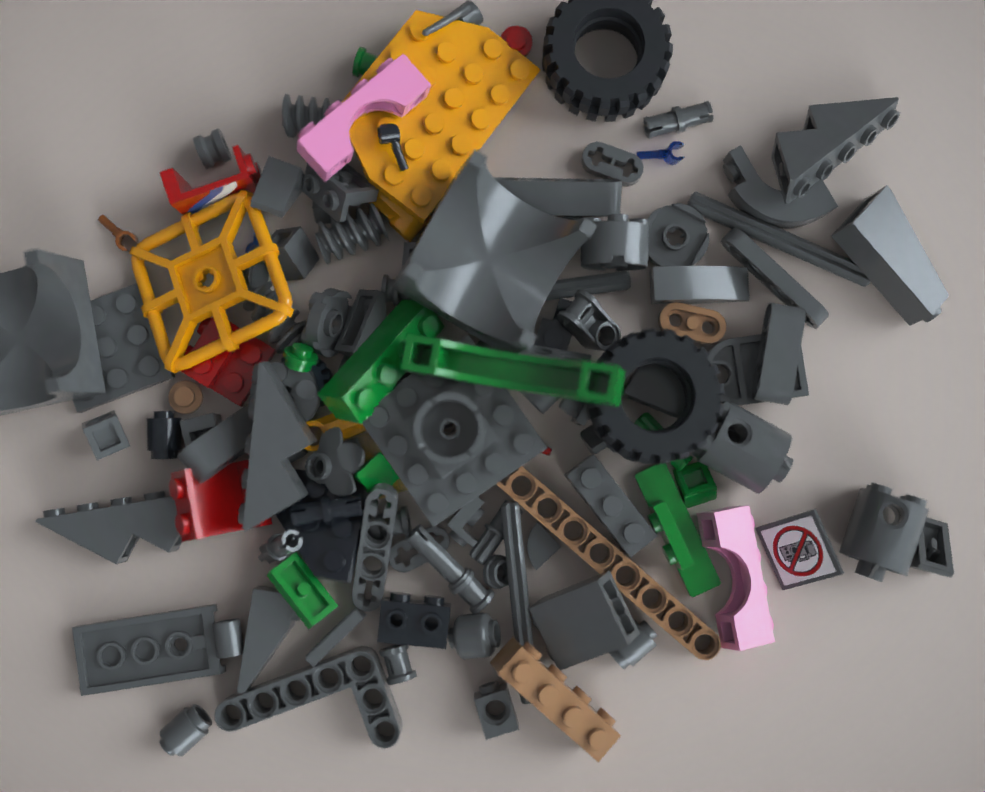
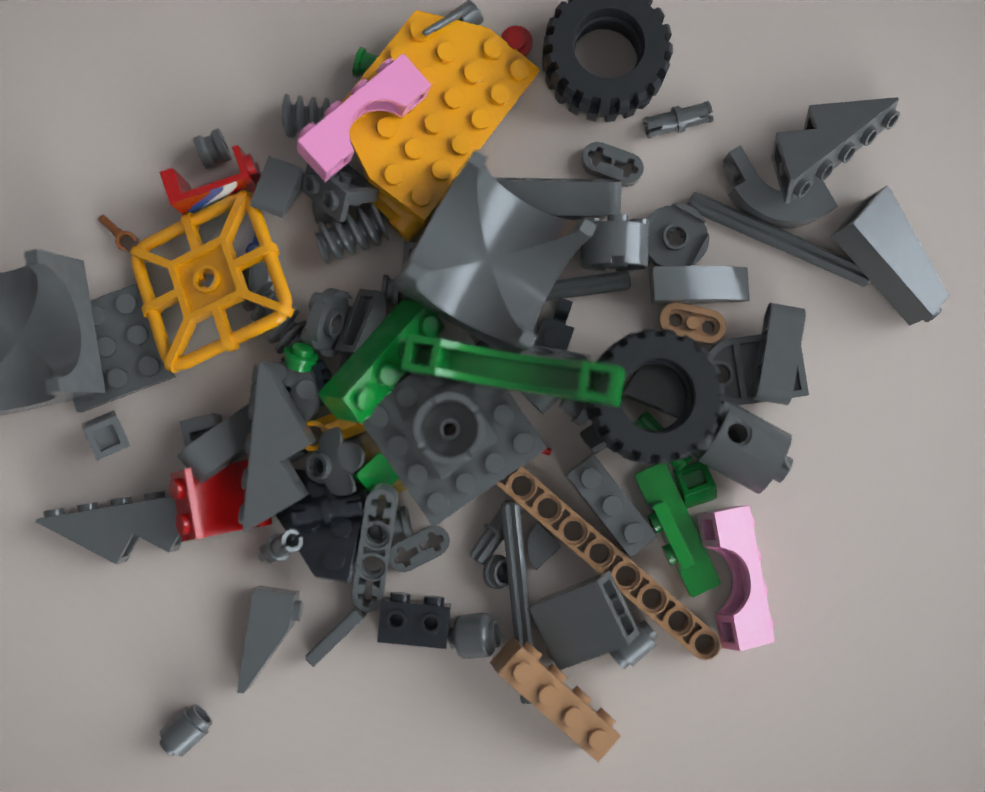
(144, 652): dark grey hinge -> none
(164, 435): black brick -> none
(185, 397): medium nougat plate -> none
(229, 371): red plate -> none
(296, 252): dark grey panel -> none
(302, 590): green panel -> none
(318, 688): dark grey beam -> none
(391, 134): black hand -> none
(397, 664): dark grey bush -> none
(460, 579): dark grey pin -> none
(467, 514): dark grey bracket -> none
(495, 724): dark grey brick -> none
(585, 319): dark grey piece -> none
(665, 154): clear blue hand -> none
(773, 276): dark grey beam -> none
(799, 550): piece -> none
(874, 540): dark grey cylinder -> none
(934, 549): dark grey slope -> none

